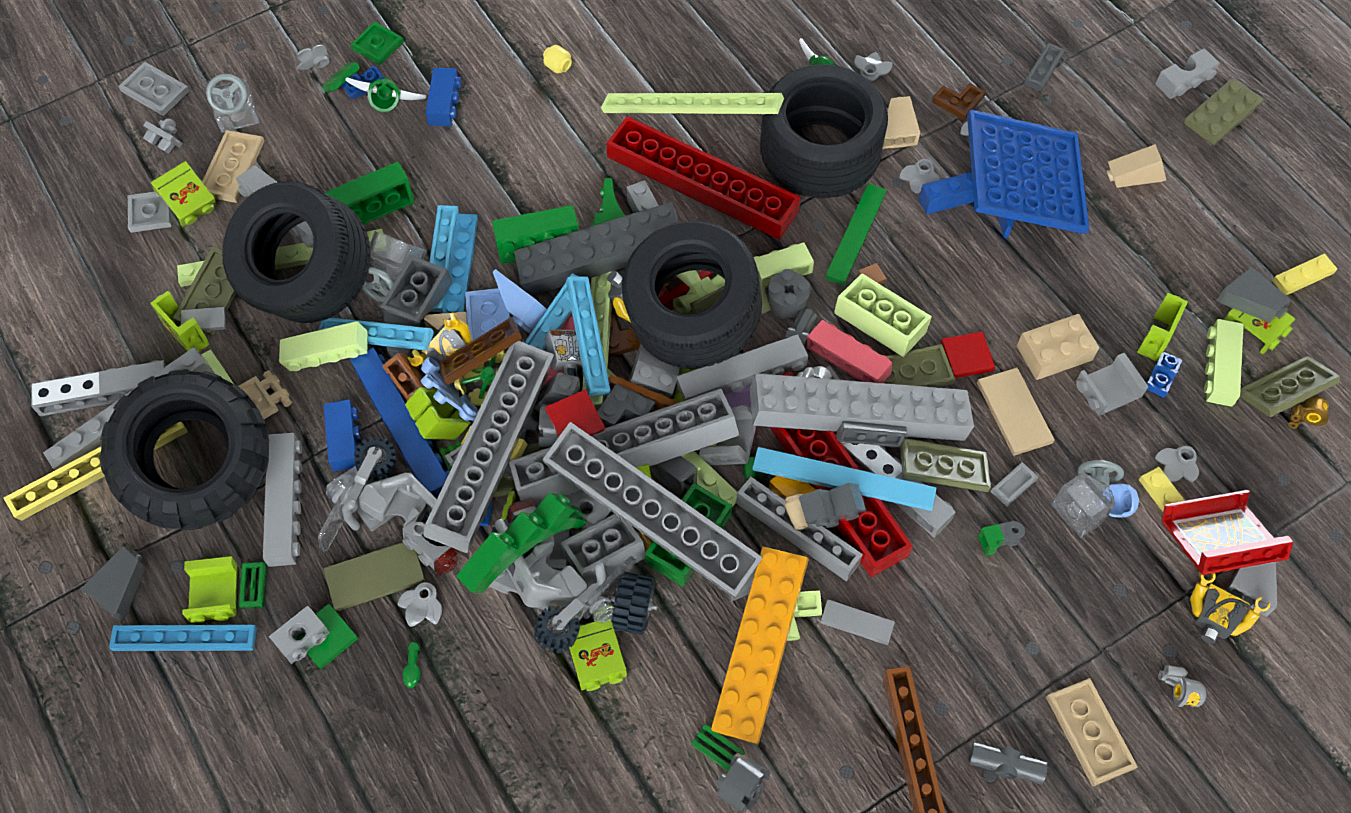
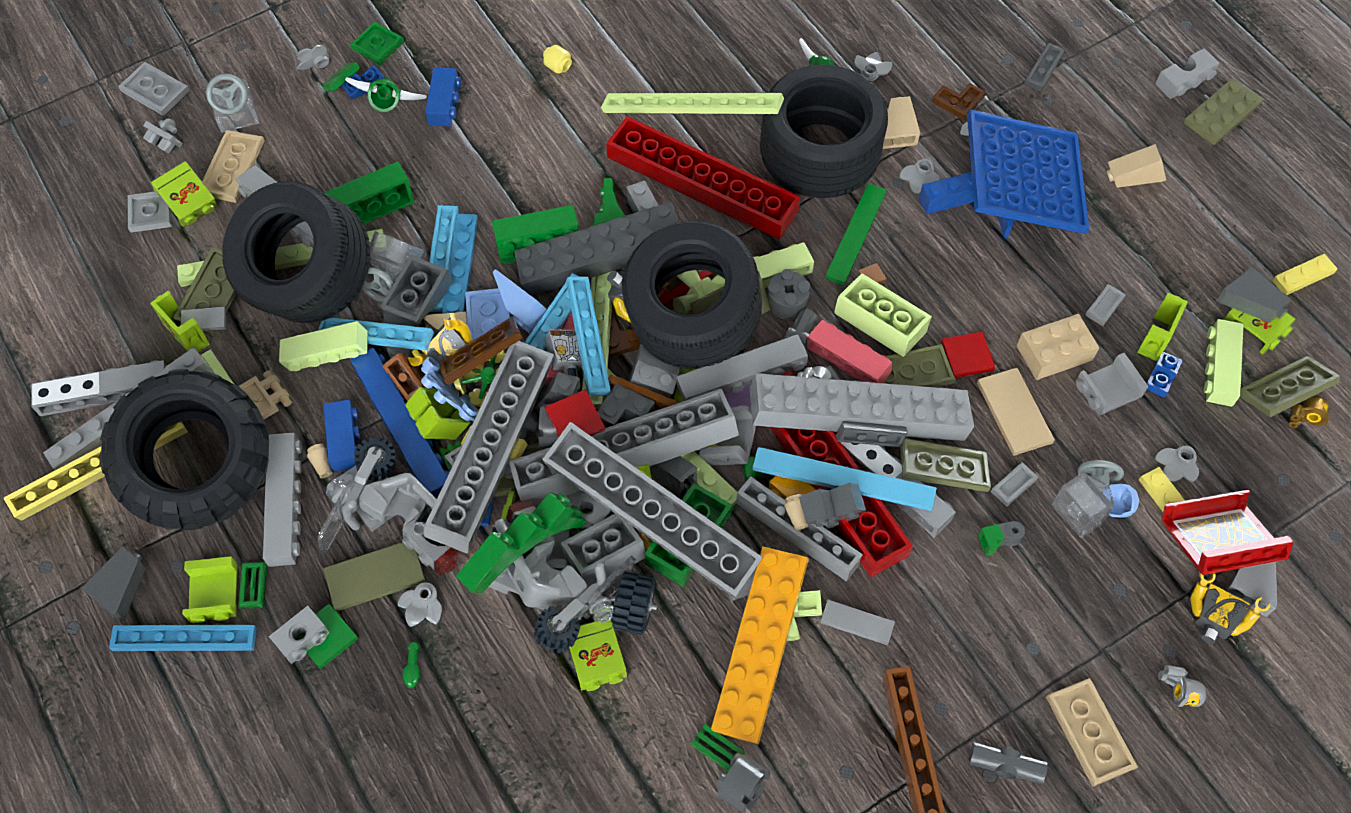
(318, 457): none -> tan cone
(1105, 305): none -> light grey tile

